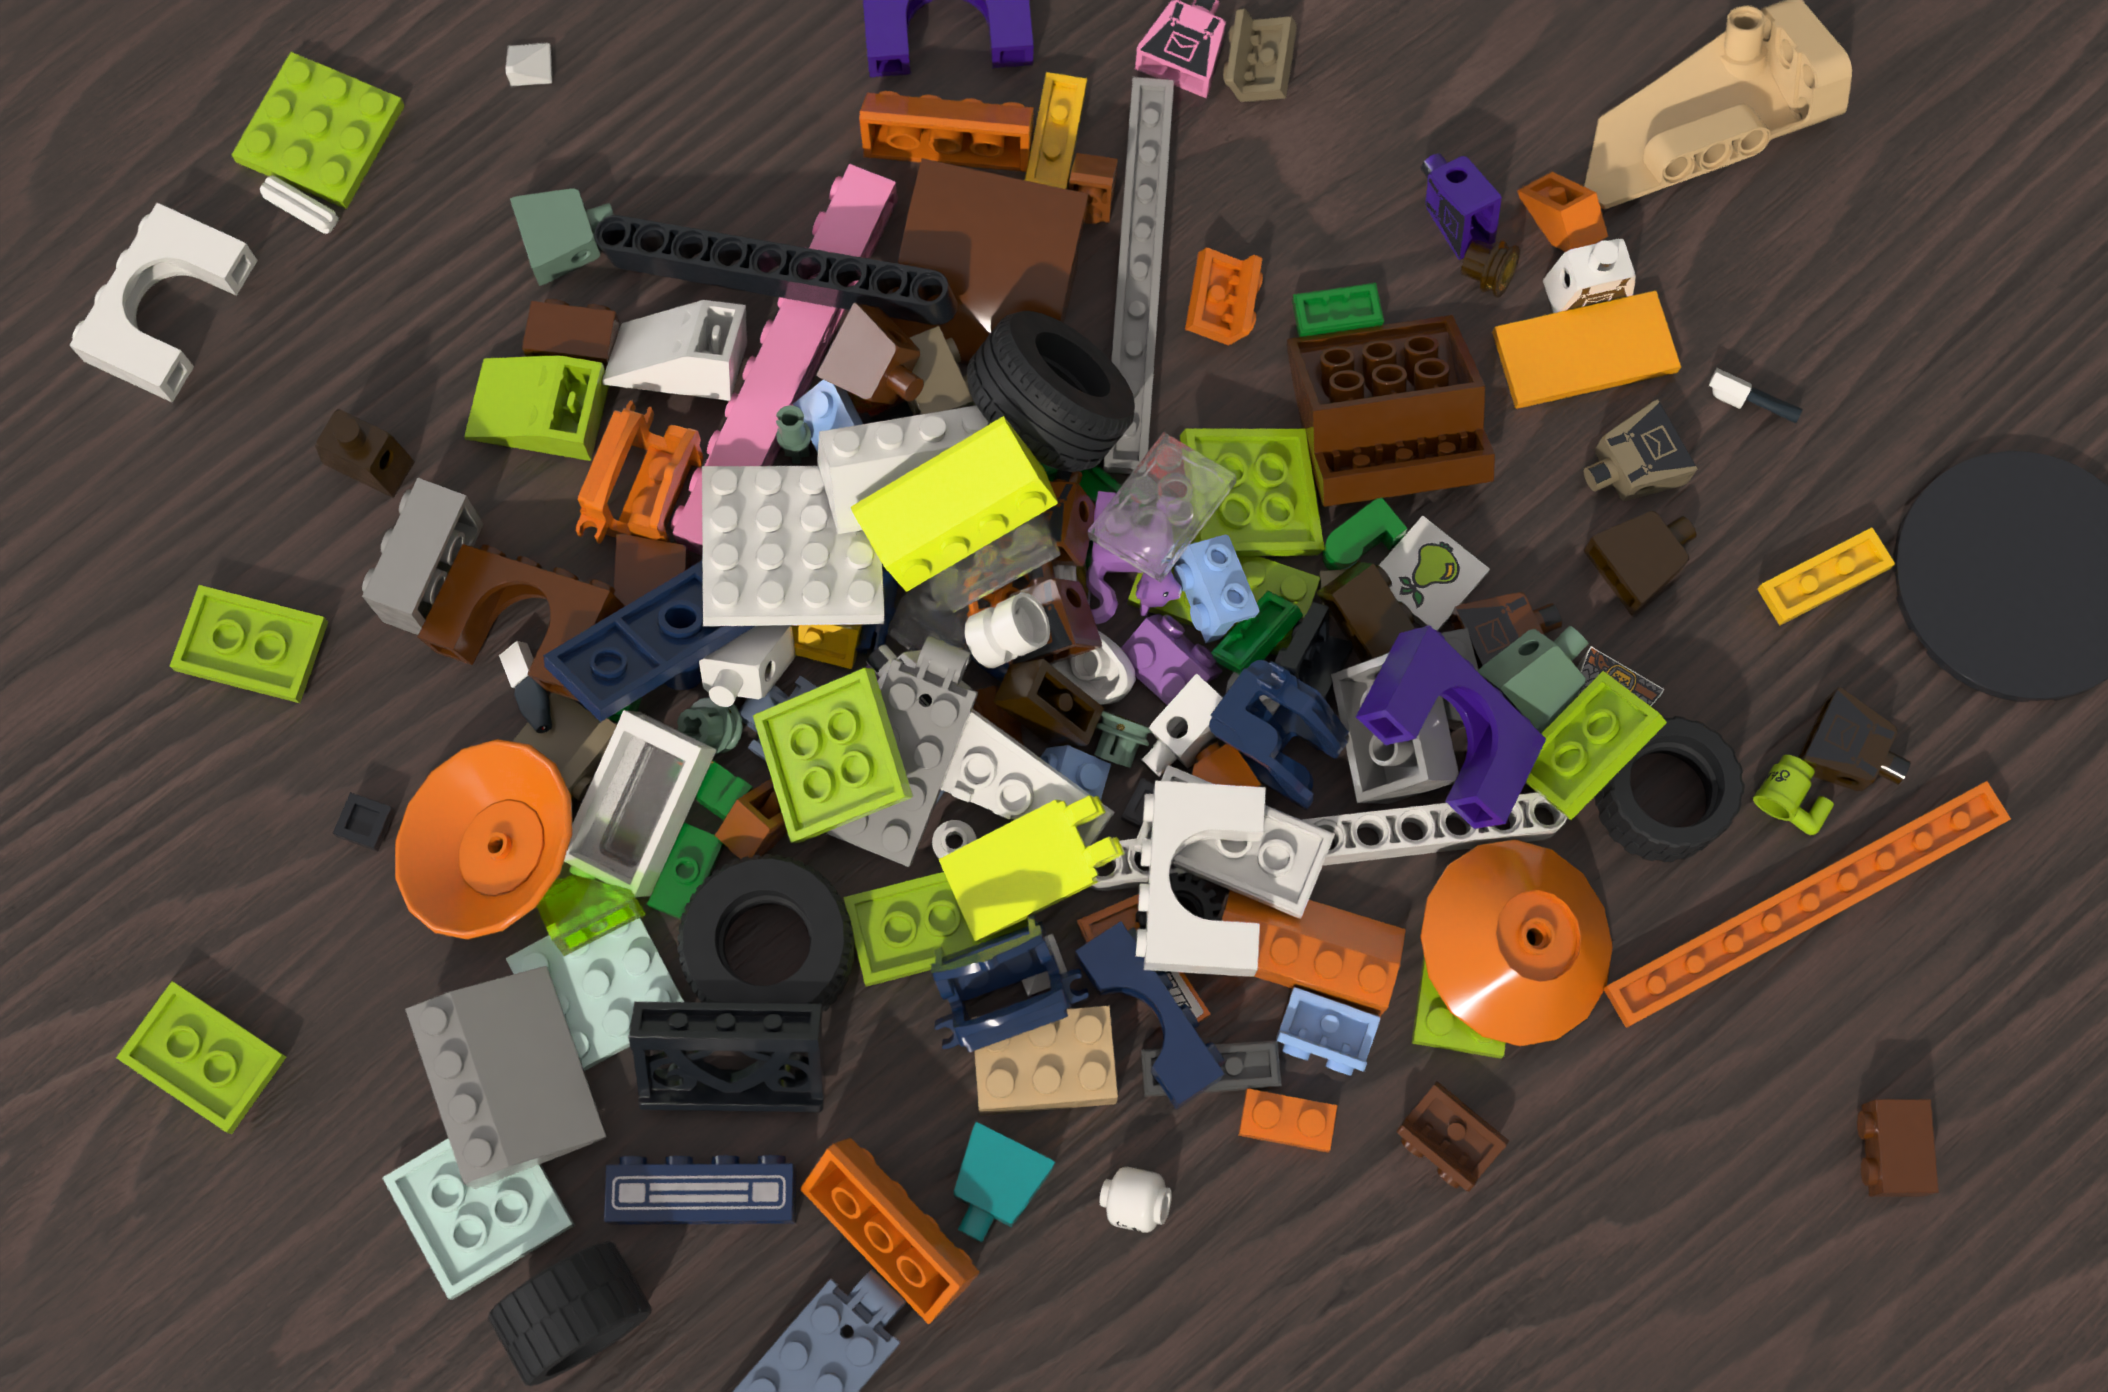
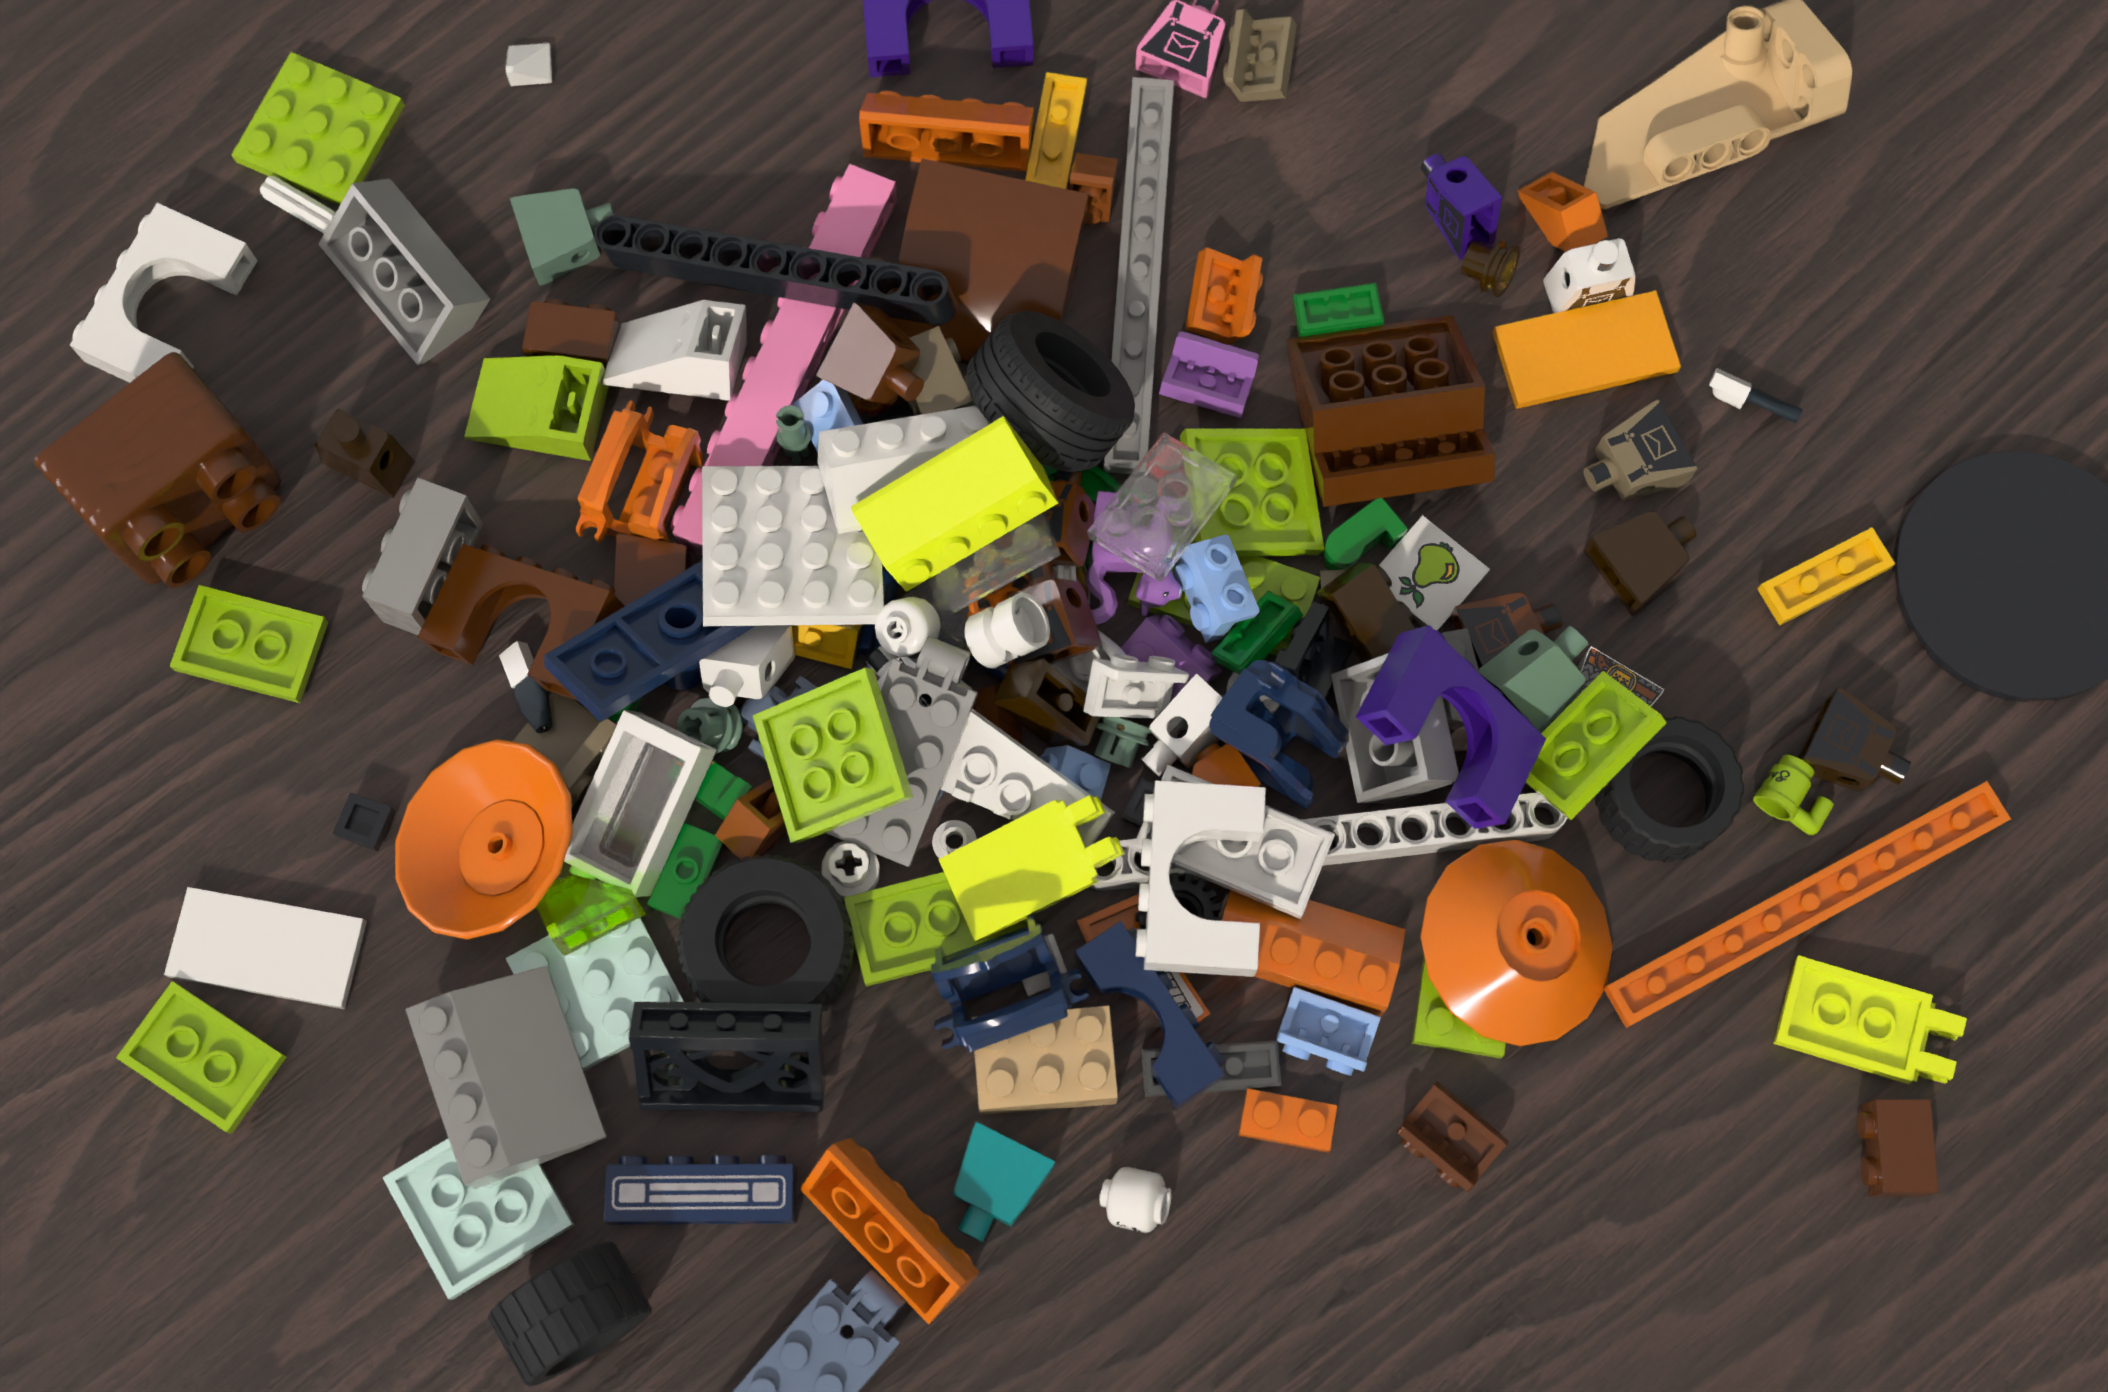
(163, 473): none -> reddish brown brick
(265, 948): none -> white tile
(402, 269): none -> light grey slope
(864, 877): none -> white piece
(906, 625): none -> white head
(1131, 687): none -> white bracket
(1210, 374): none -> medium lavender bracket
(1864, 1023): none -> neon yellow tile

